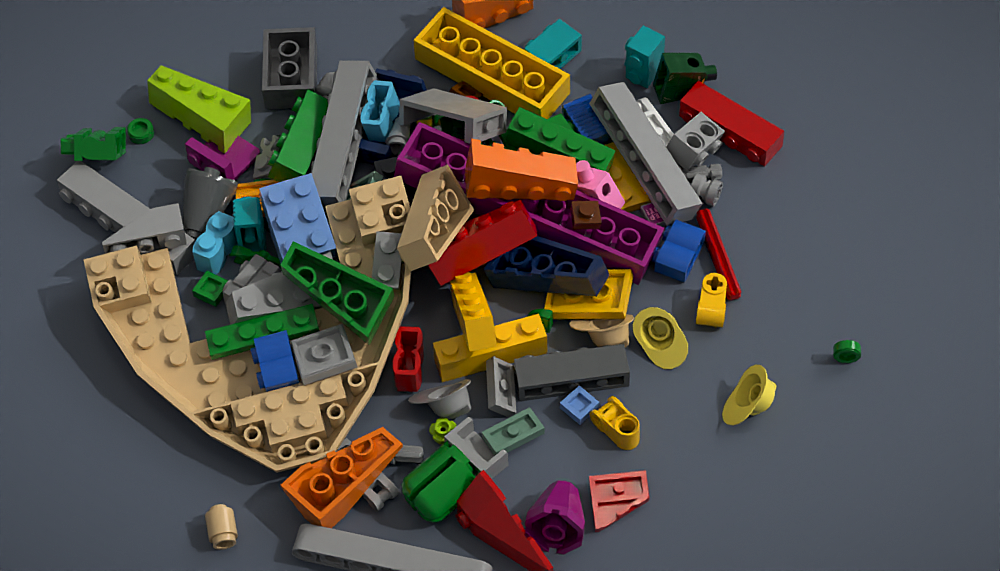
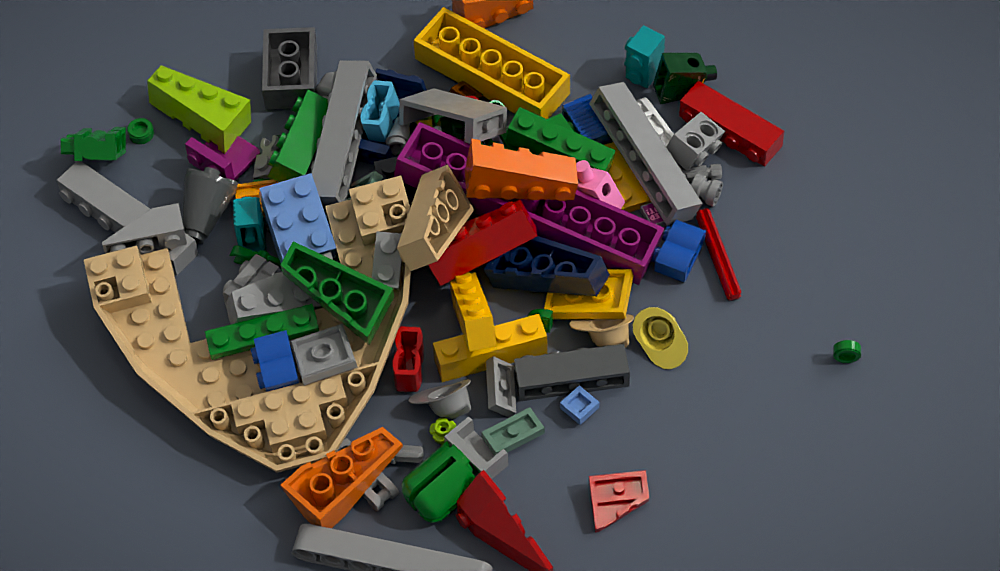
(210, 288): green plate -> none
(215, 243): medium azure brick -> none
(221, 526): tan brick -> none
(556, 44): teal brick -> none
(557, 518): magenta cone -> none
(585, 215): reddish brown plate -> none
(613, 420): yellow piece -> none
(712, 301): yellow piece -> none
(750, 397): light yellow piece -> none

